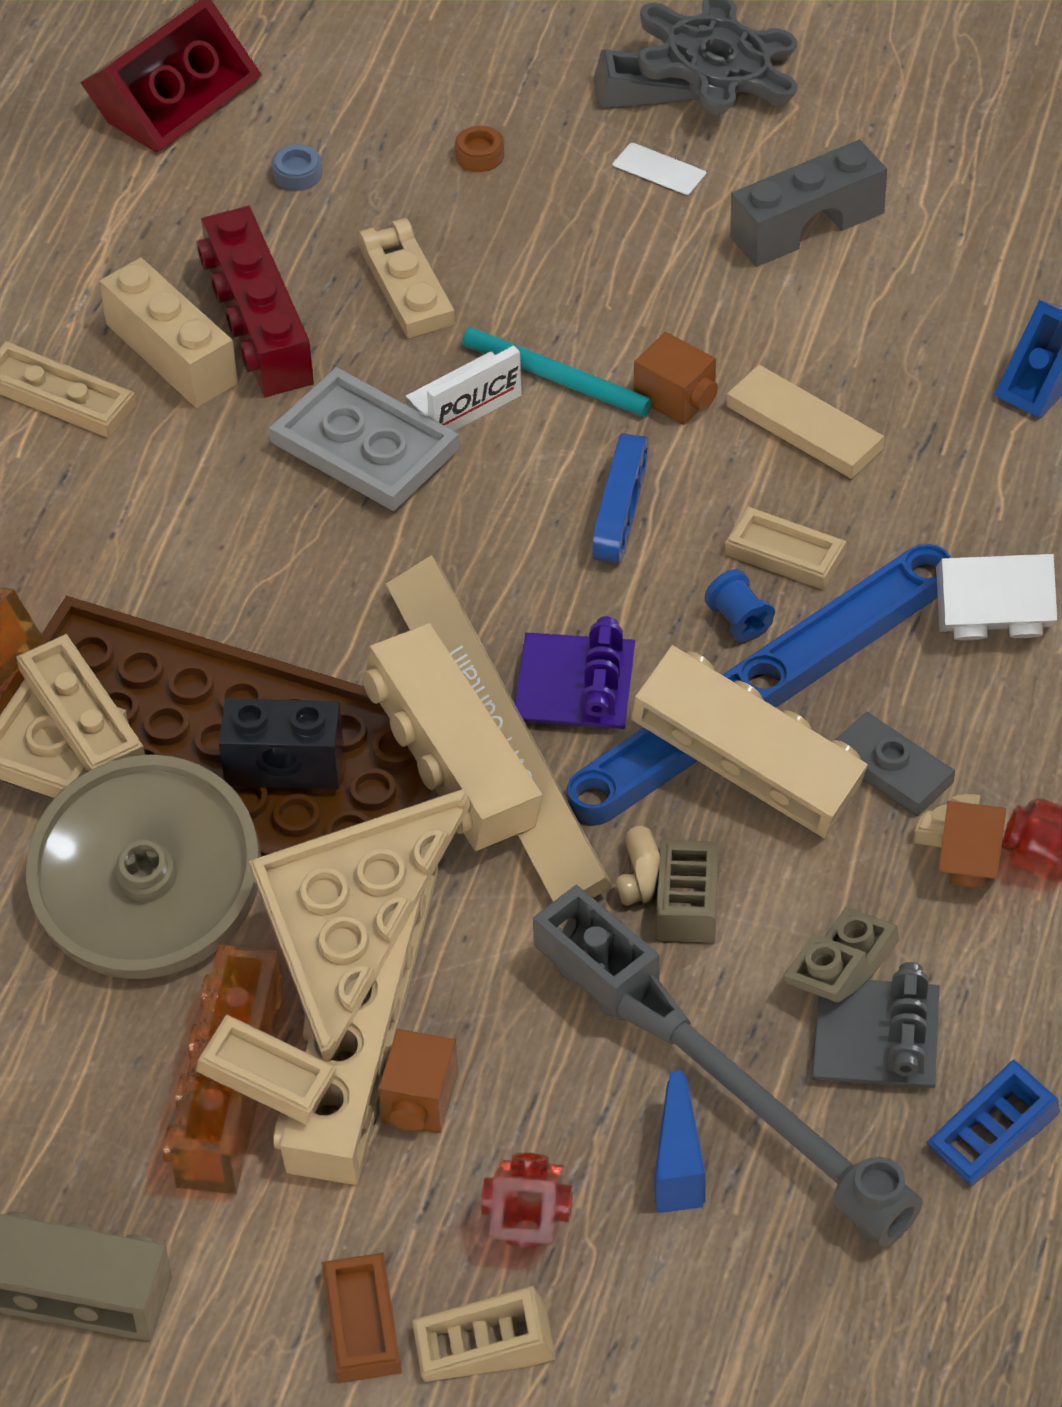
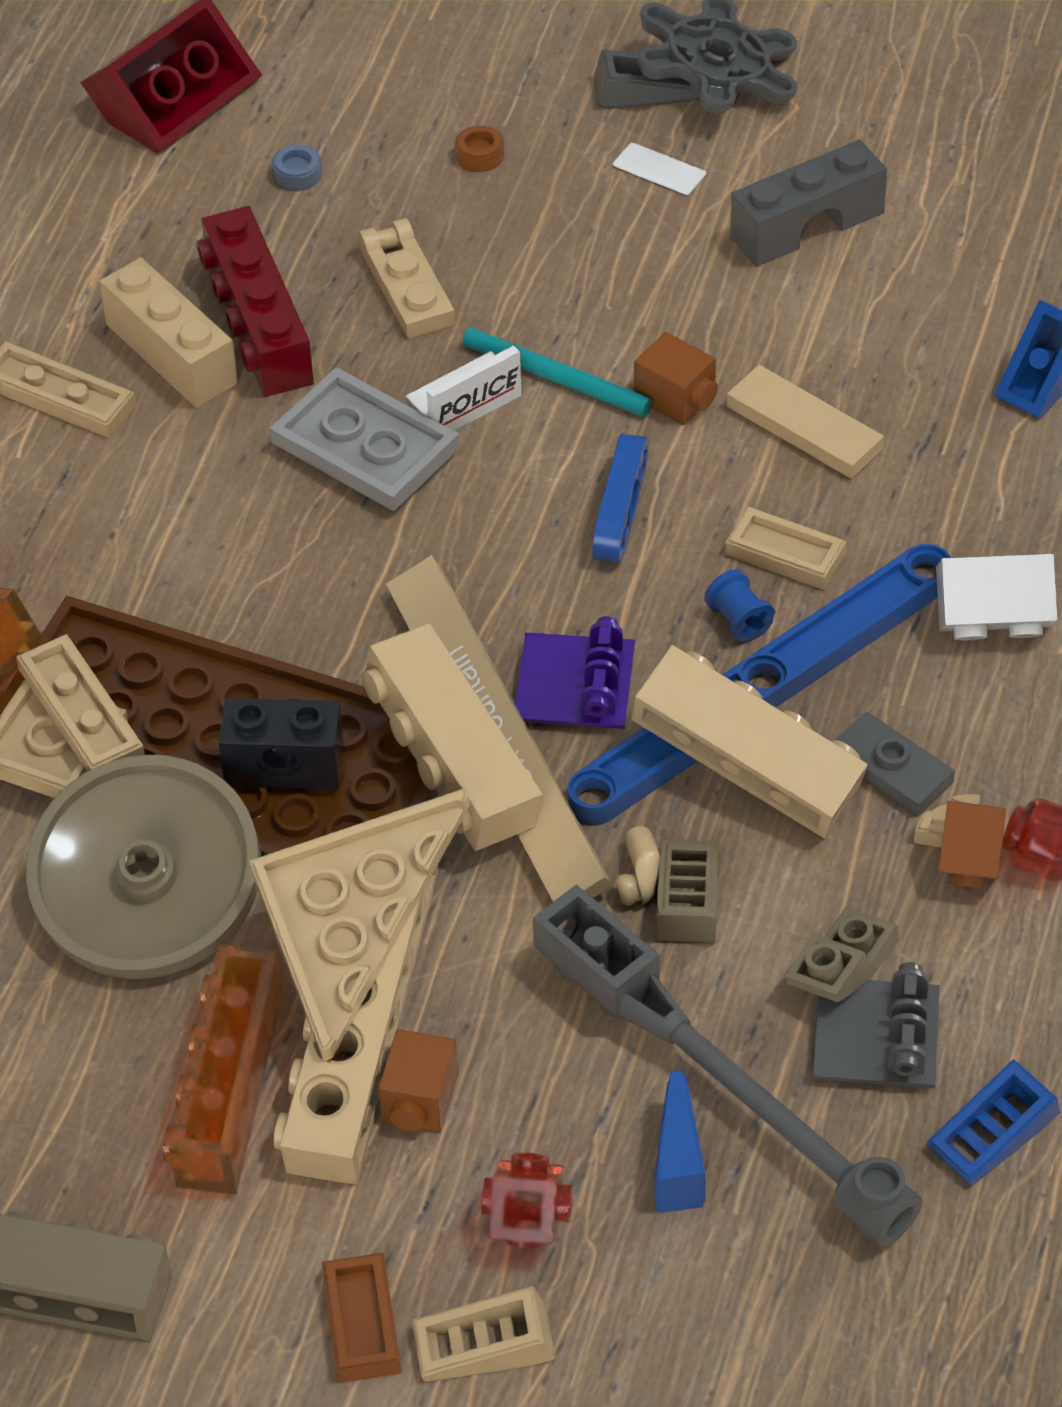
(266, 1069): tan tile -> none

